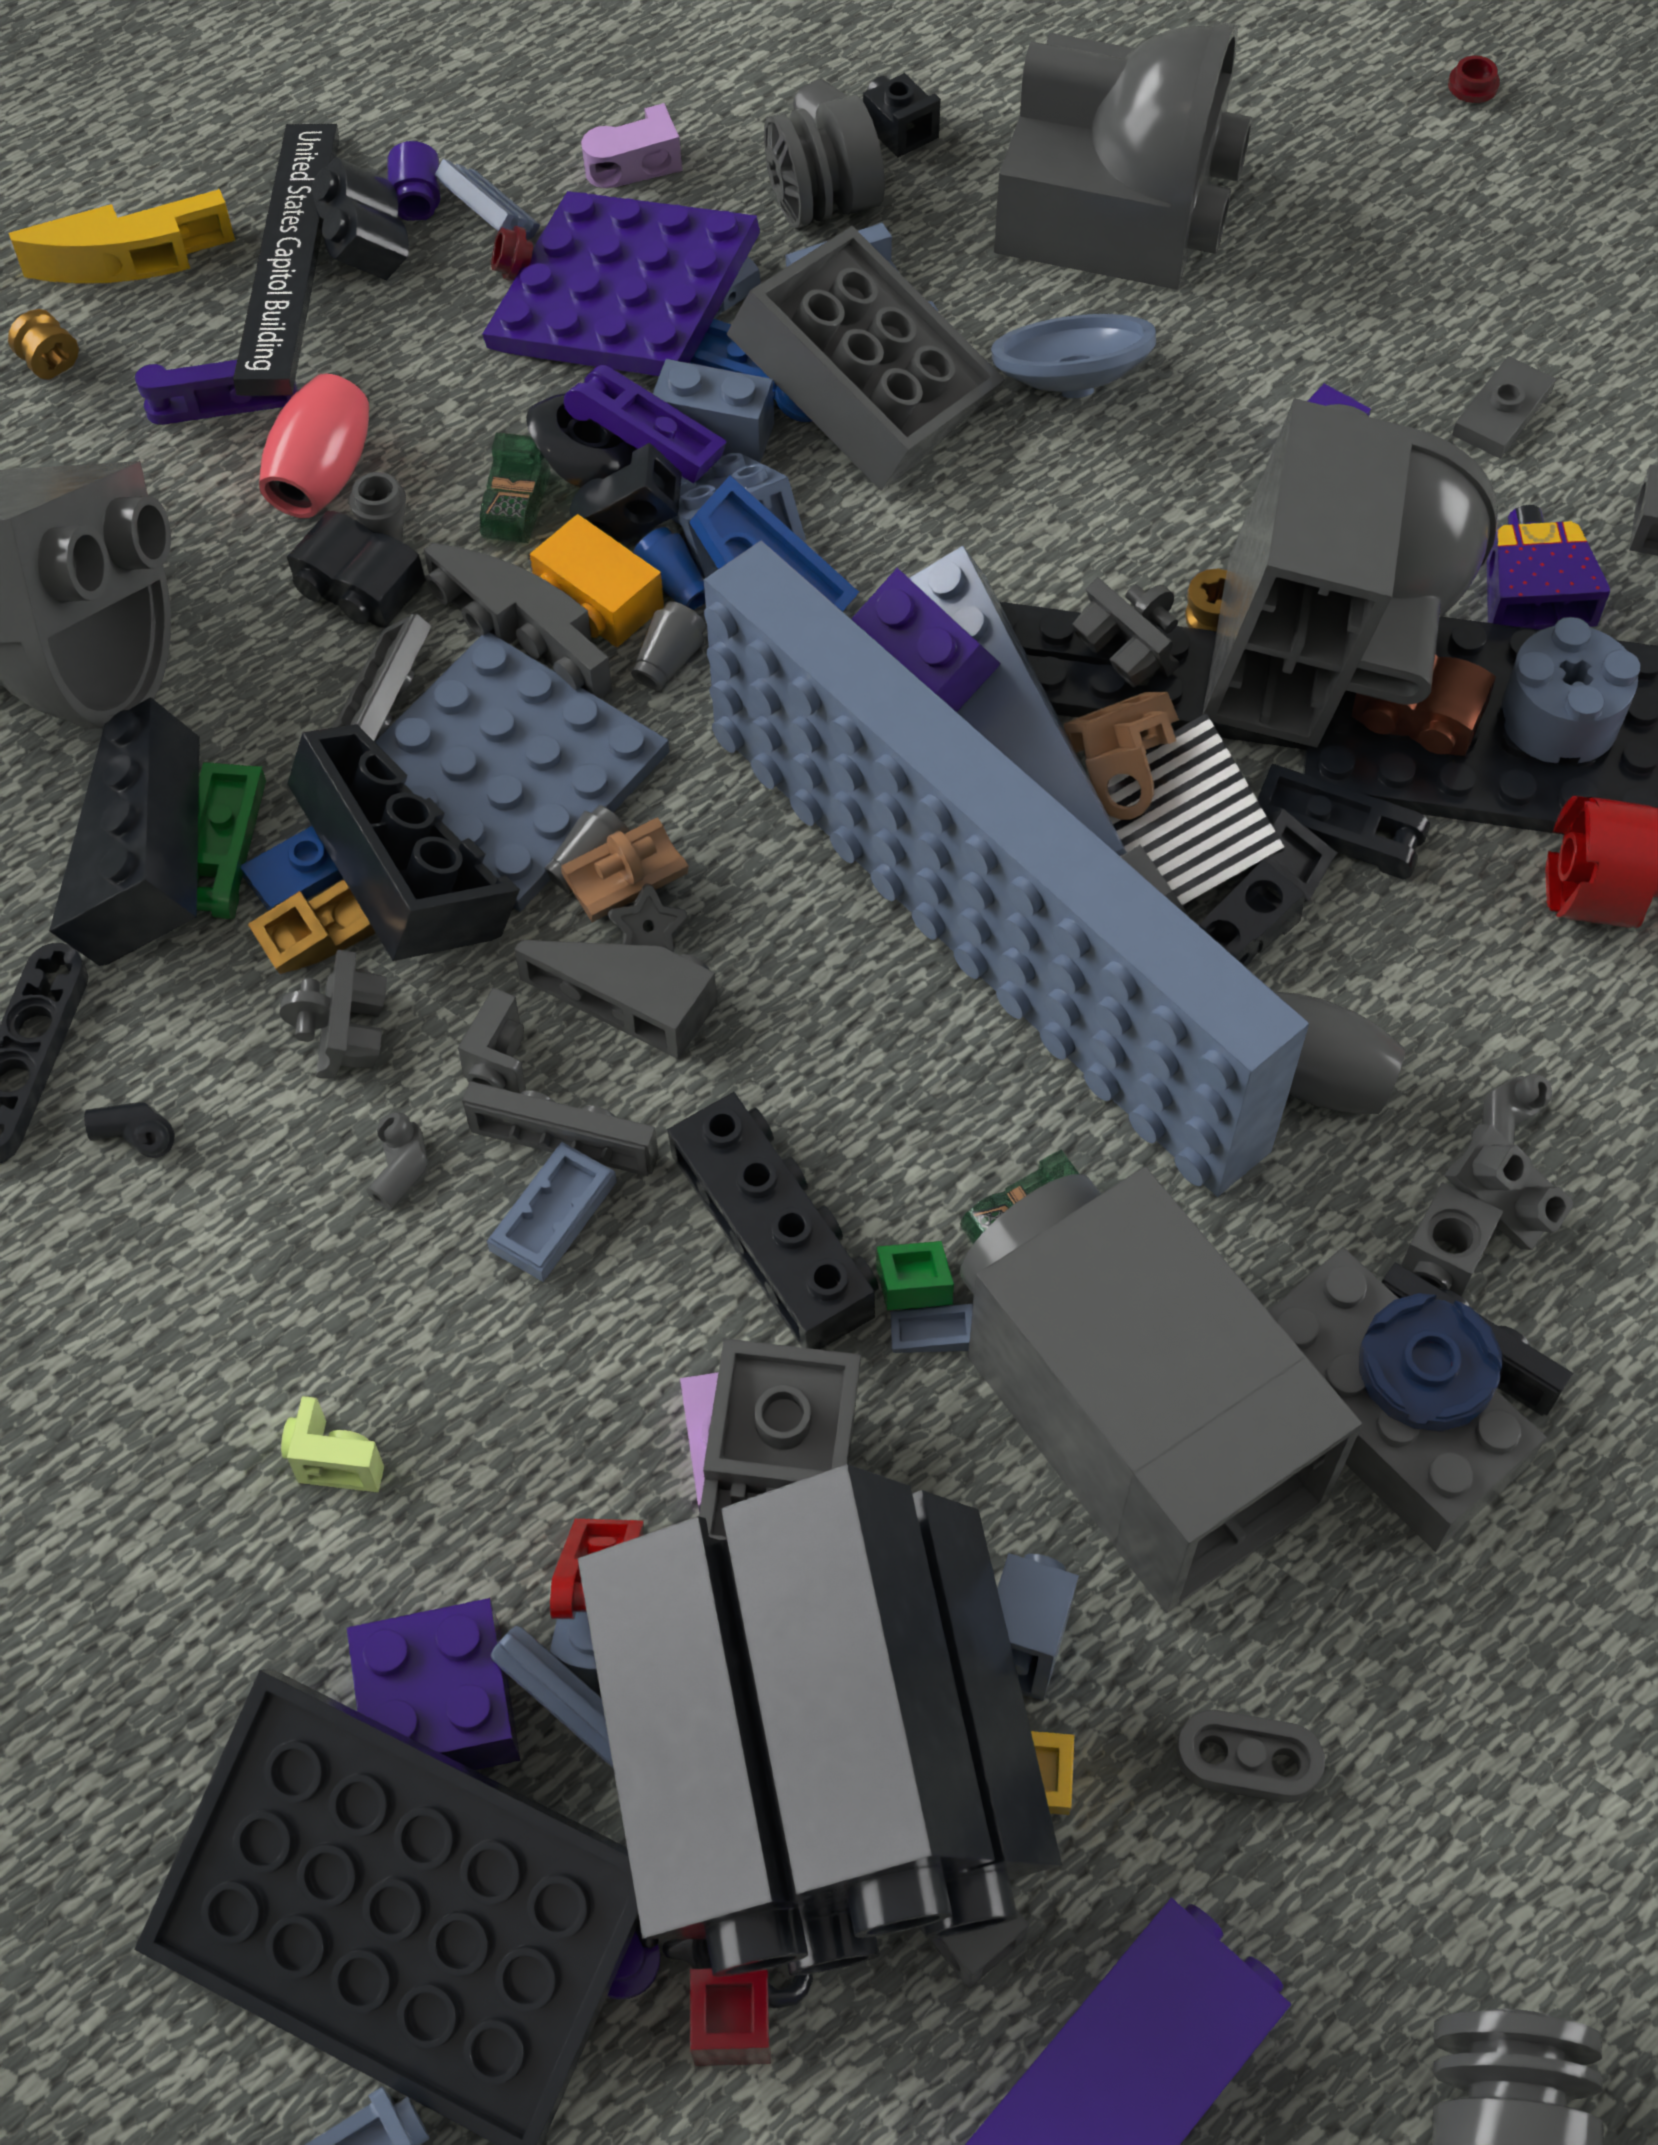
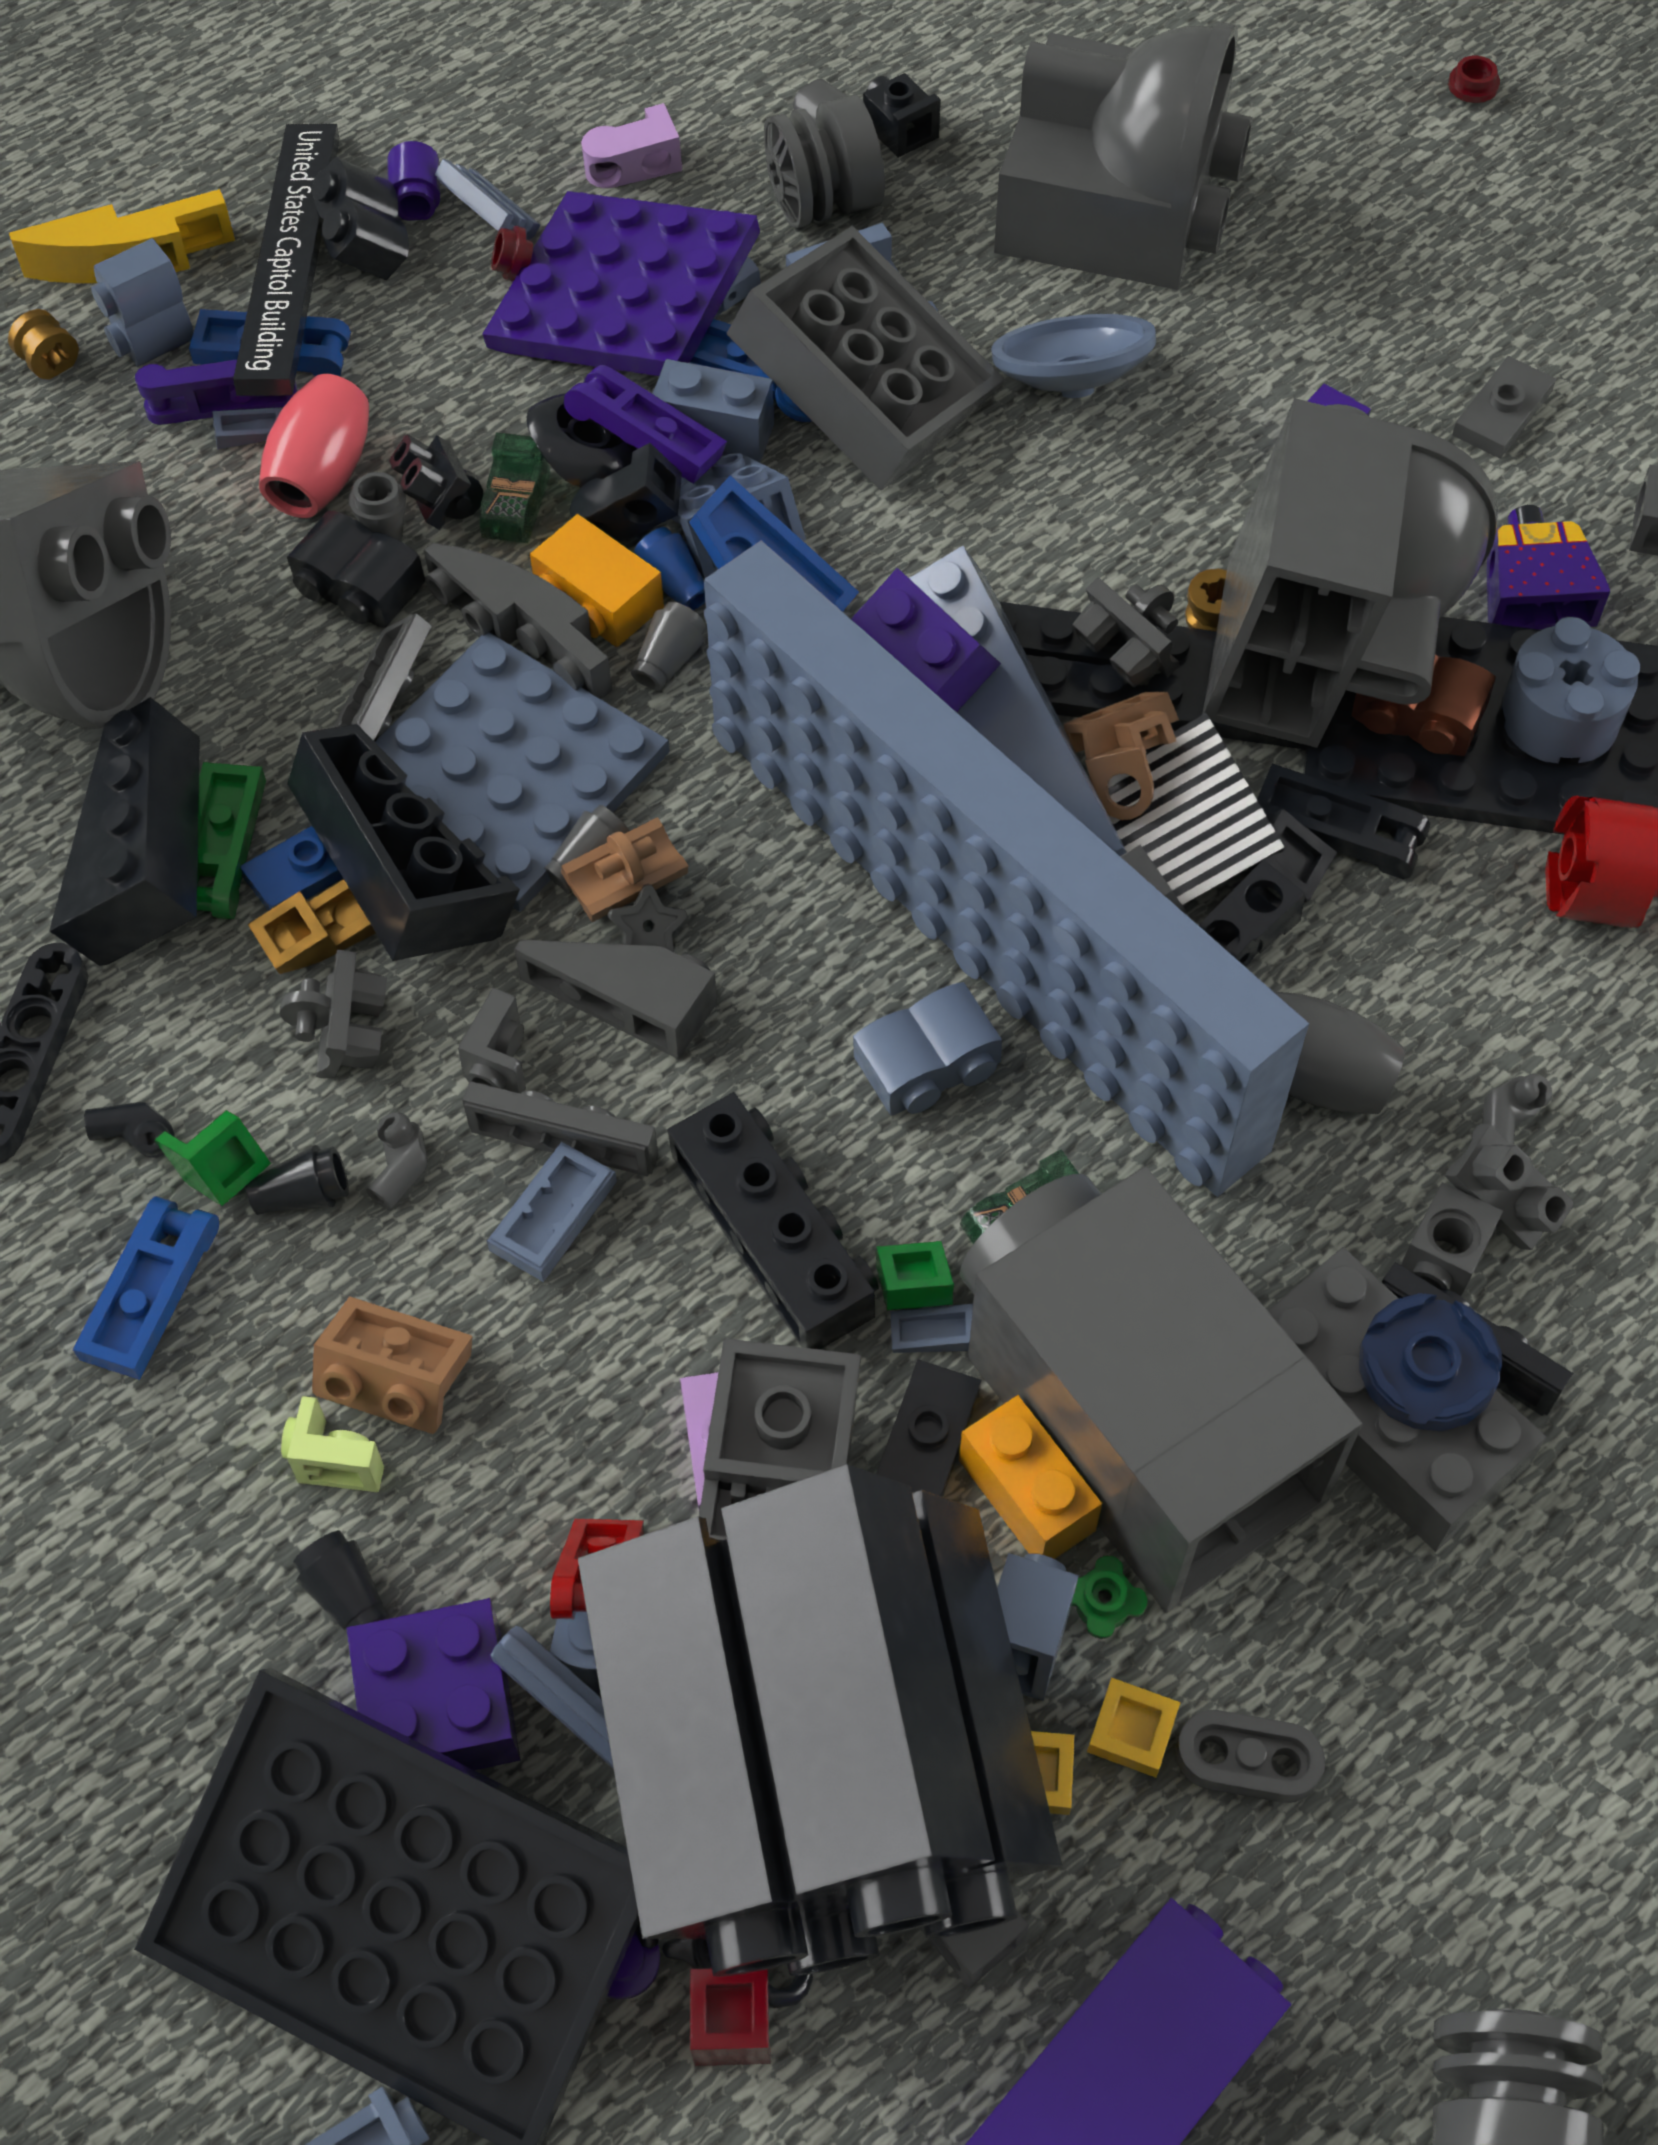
(142, 303): none -> sand blue brick
(145, 1288): none -> blue plate
(217, 1159): none -> green panel
(220, 334): none -> blue plate
(243, 426): none -> sand blue piece
(301, 1182): none -> black cone
(339, 1580): none -> black cone
(388, 1364): none -> medium nougat bracket
(436, 480): none -> black hips
(928, 1049): none -> sand blue brick
(929, 1428): none -> black plate
(1029, 1480): none -> light orange brick
(1126, 1600): none -> green plate
(1133, 1727): none -> yellow plate

